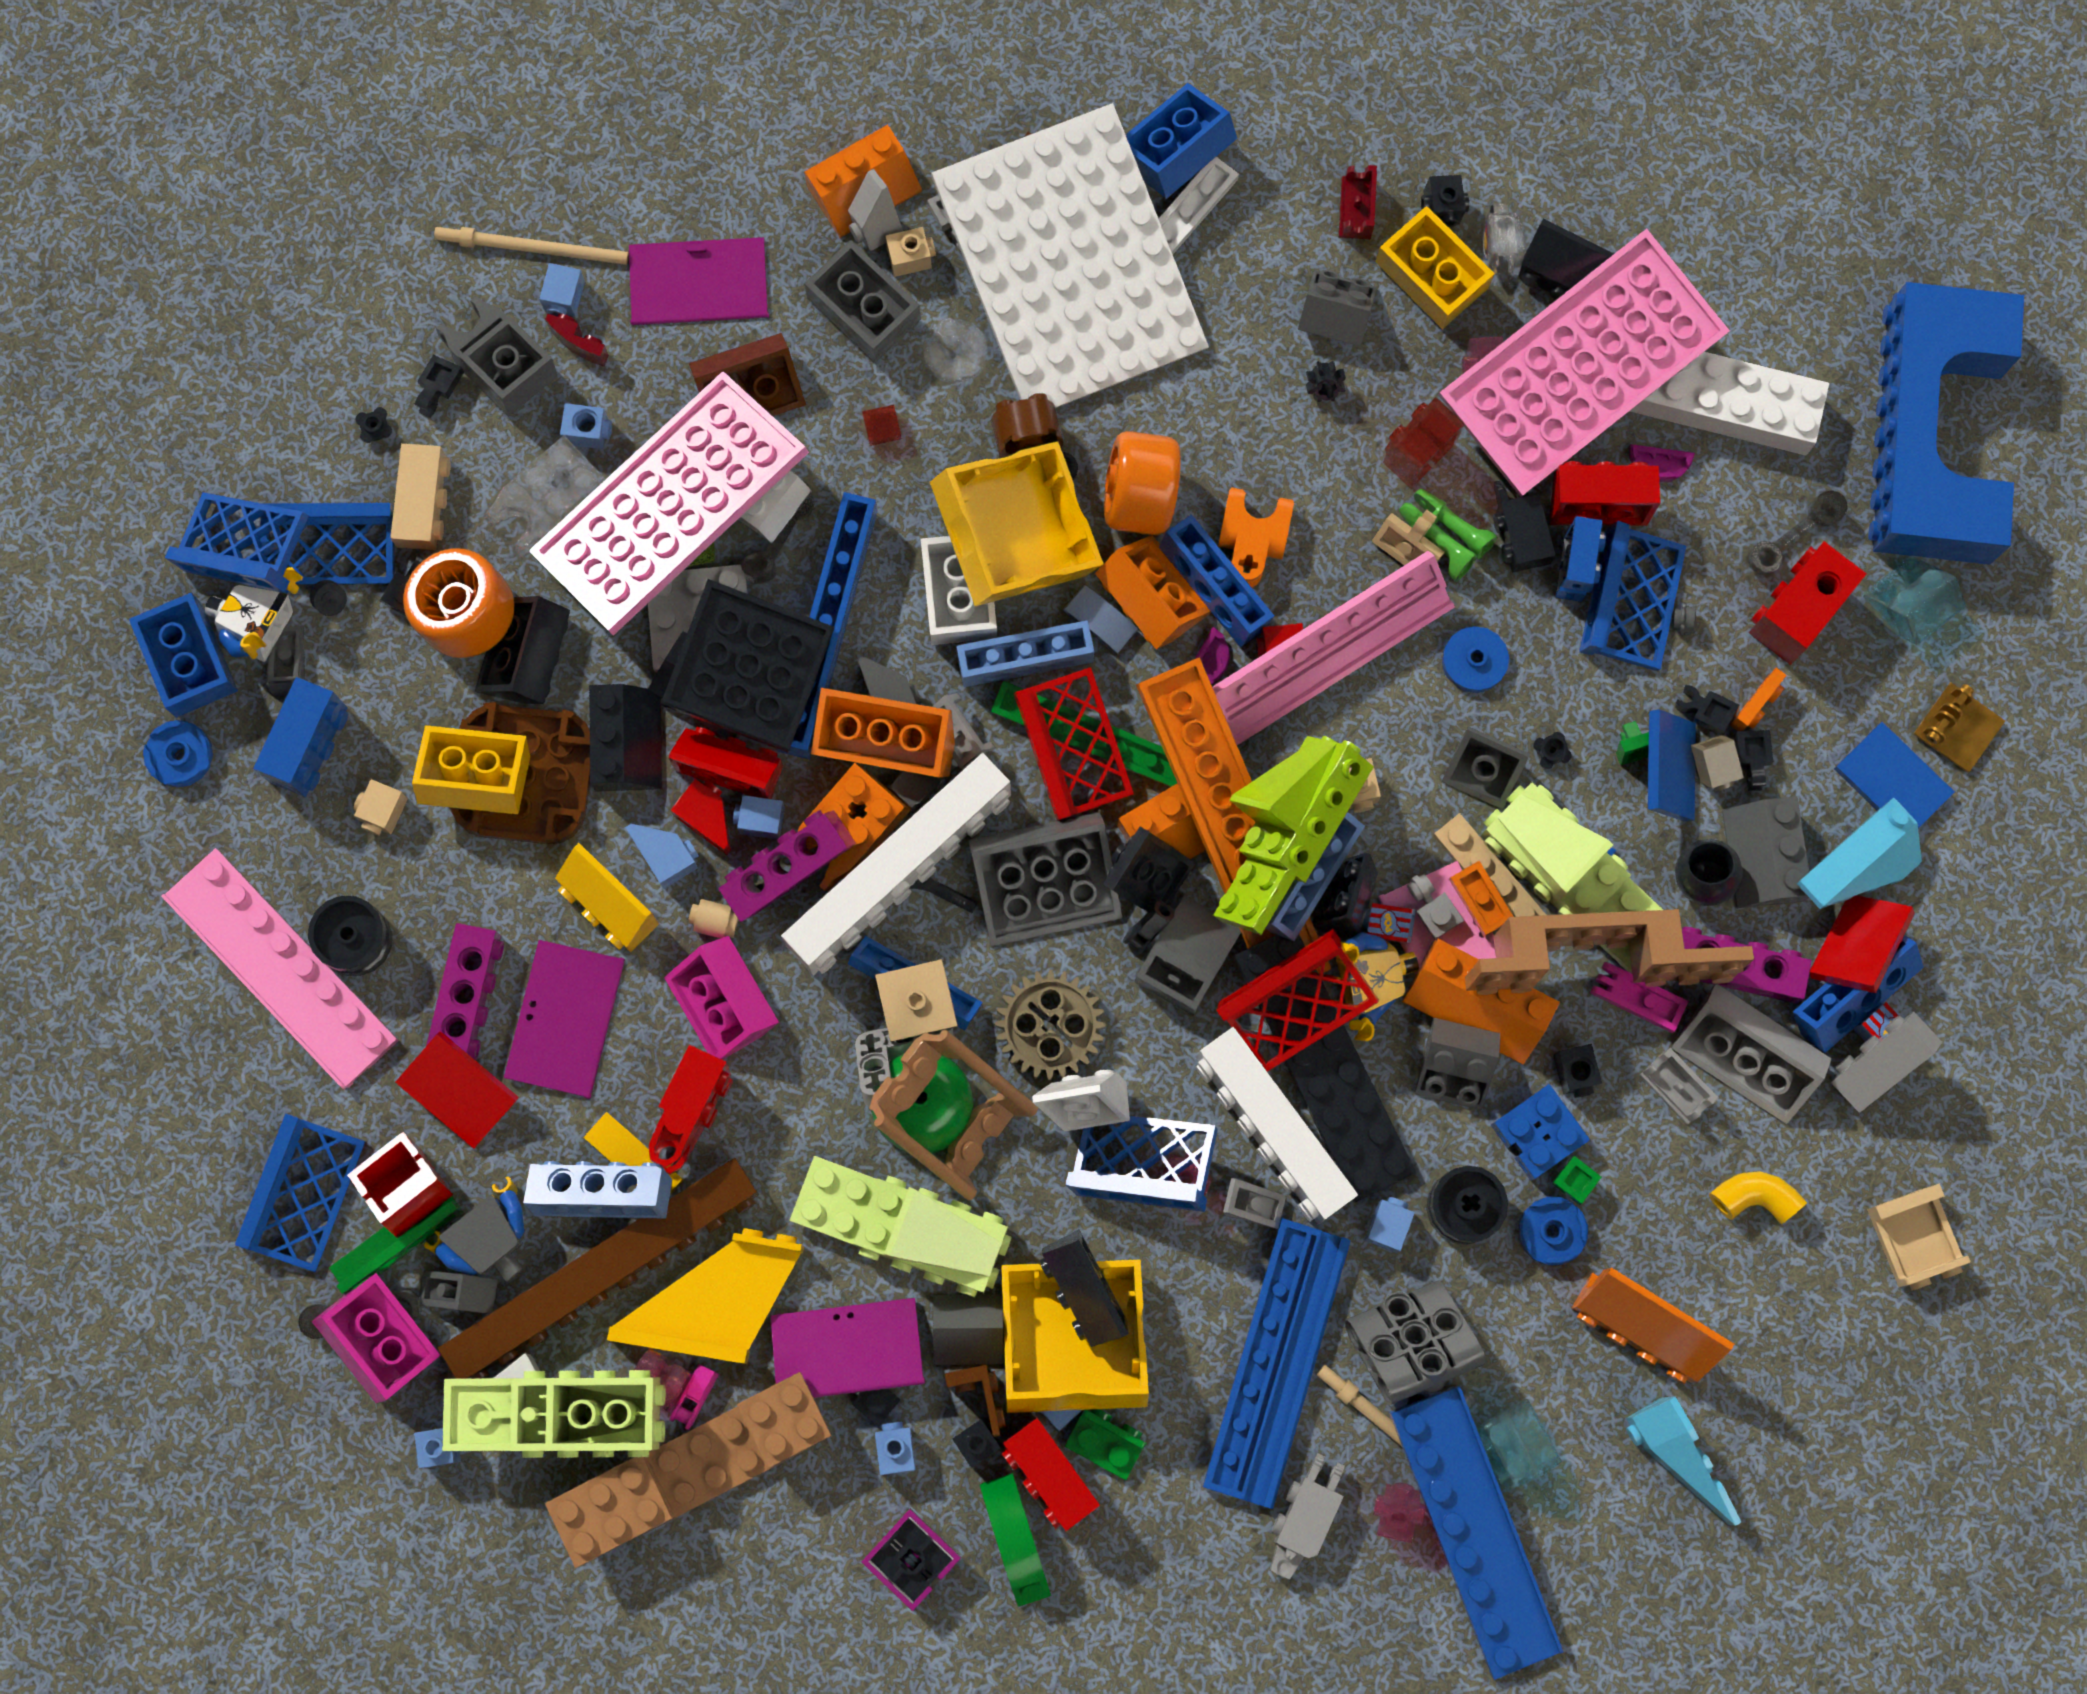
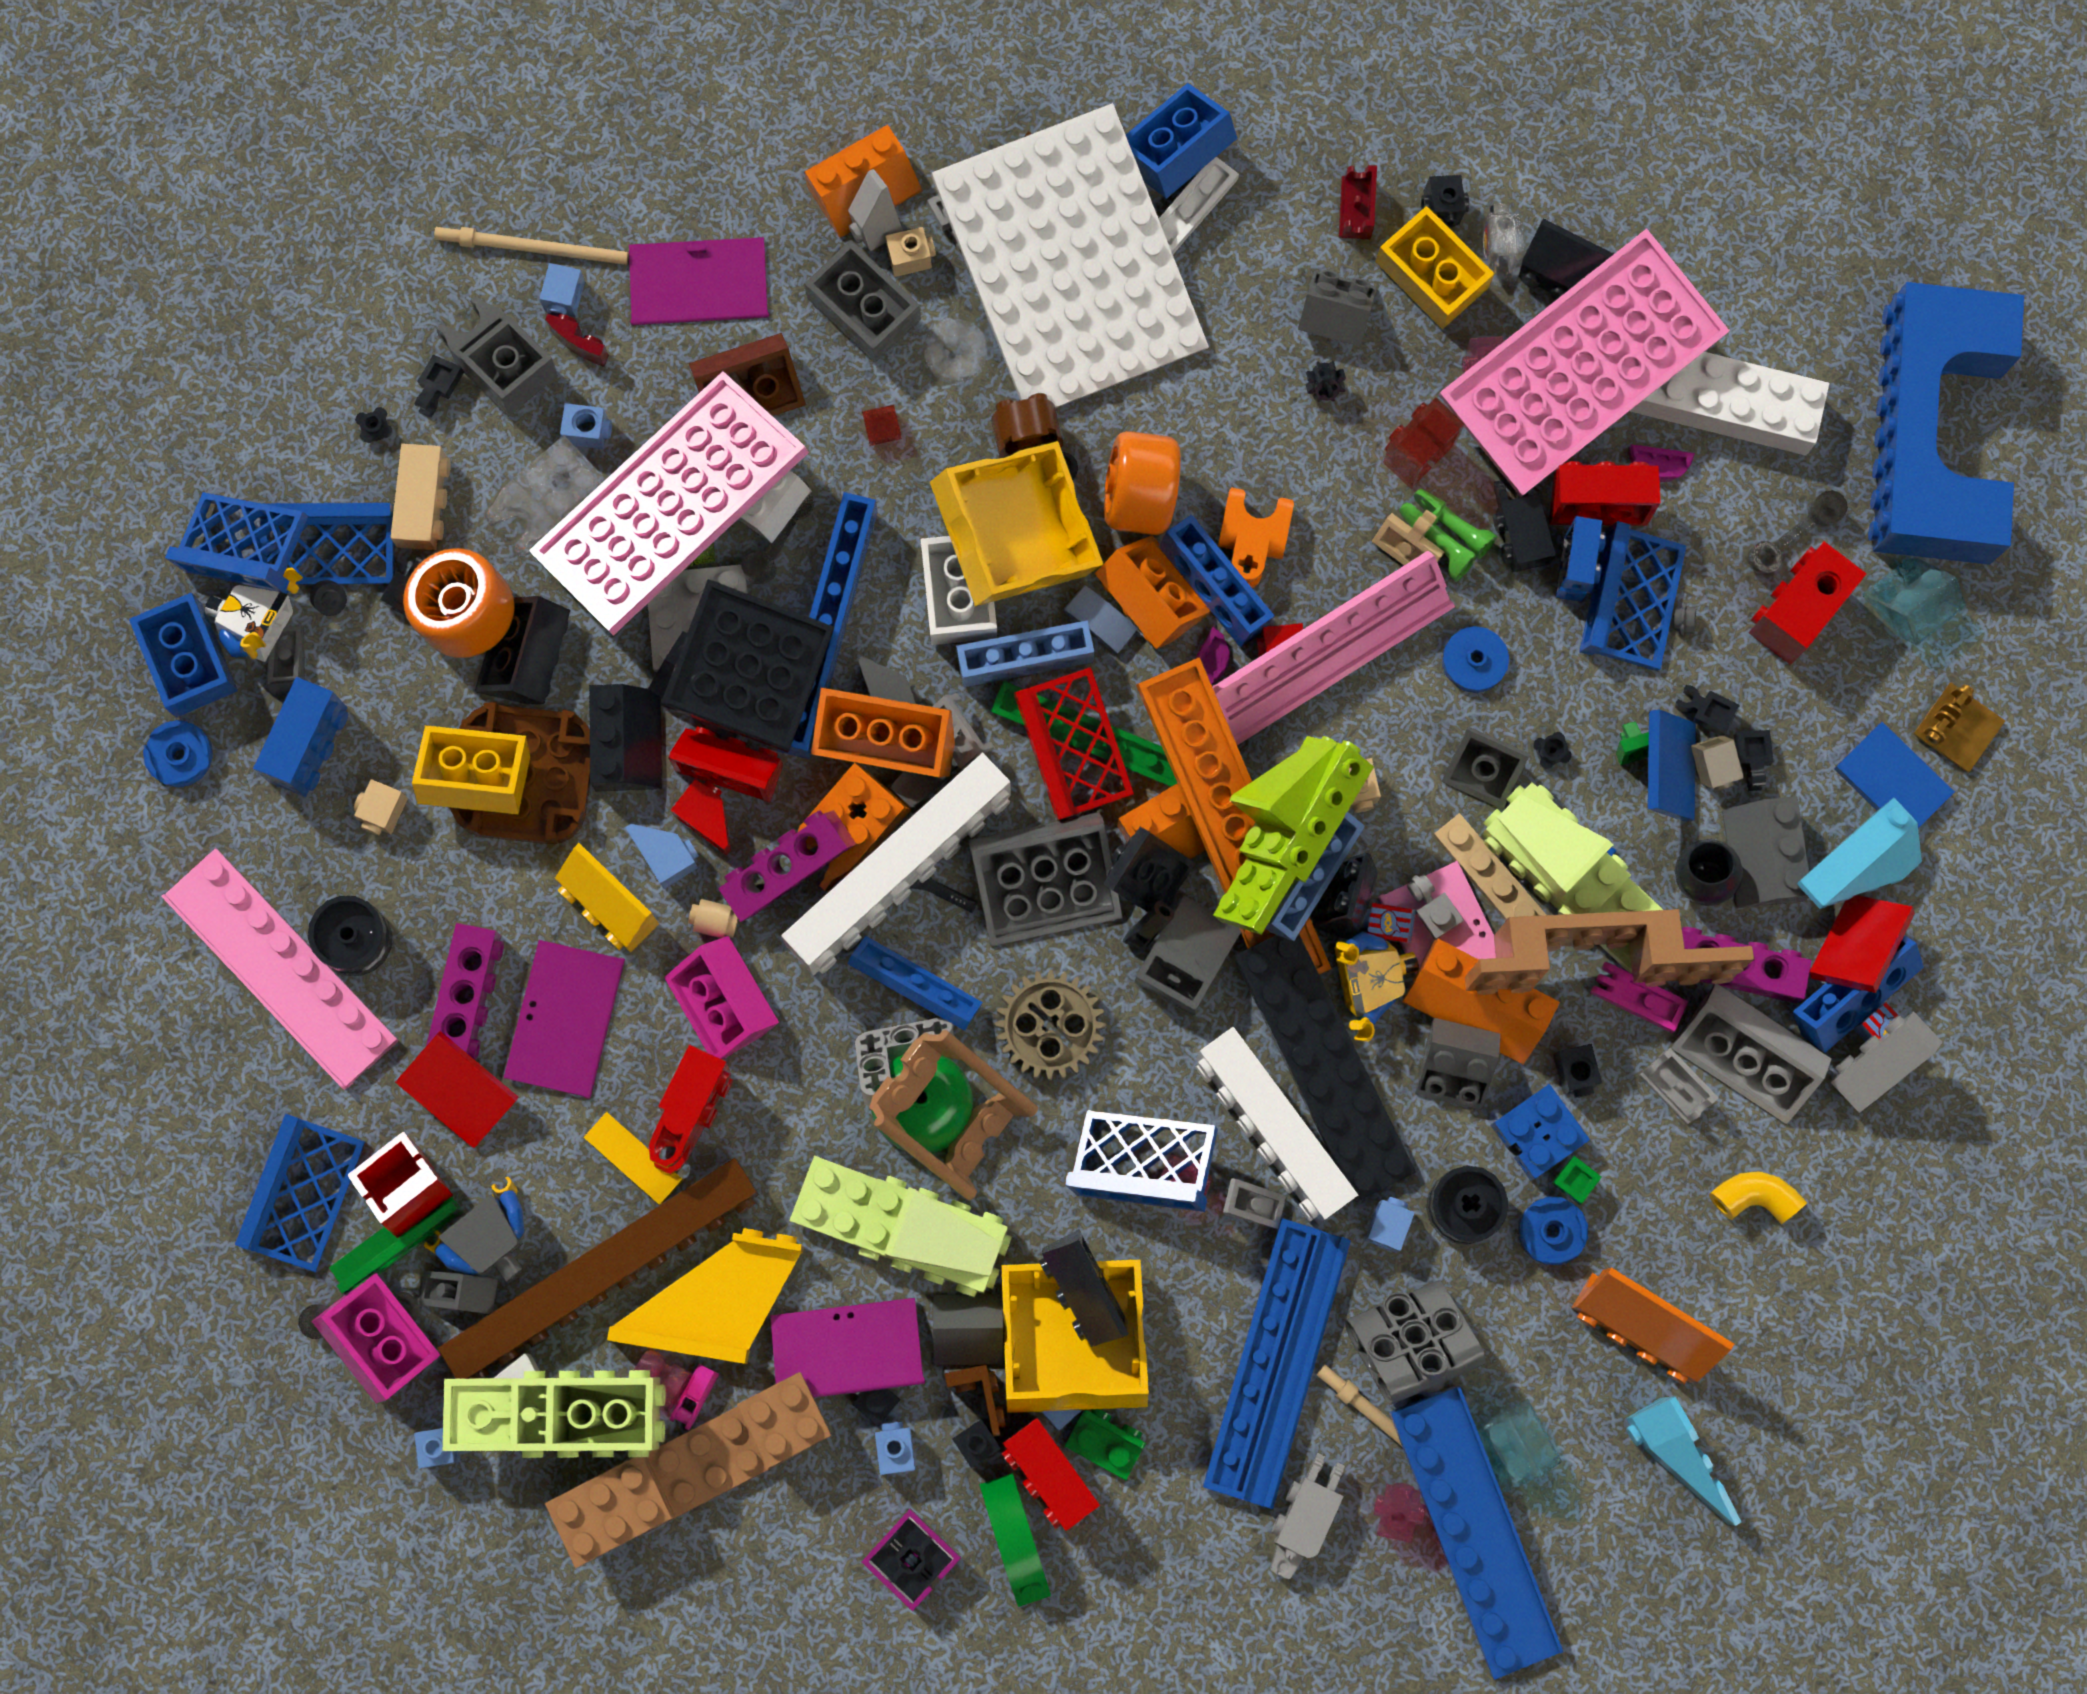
(647, 1200): brick -> none
(759, 817): medium blue brick -> none
(916, 1000): tan plate -> none
(1085, 1101): white slope -> none
(1283, 975): red fence -> none
(1481, 898): orange plate -> none
(1752, 712): orange plate -> none
(1917, 1237): tan panel -> none

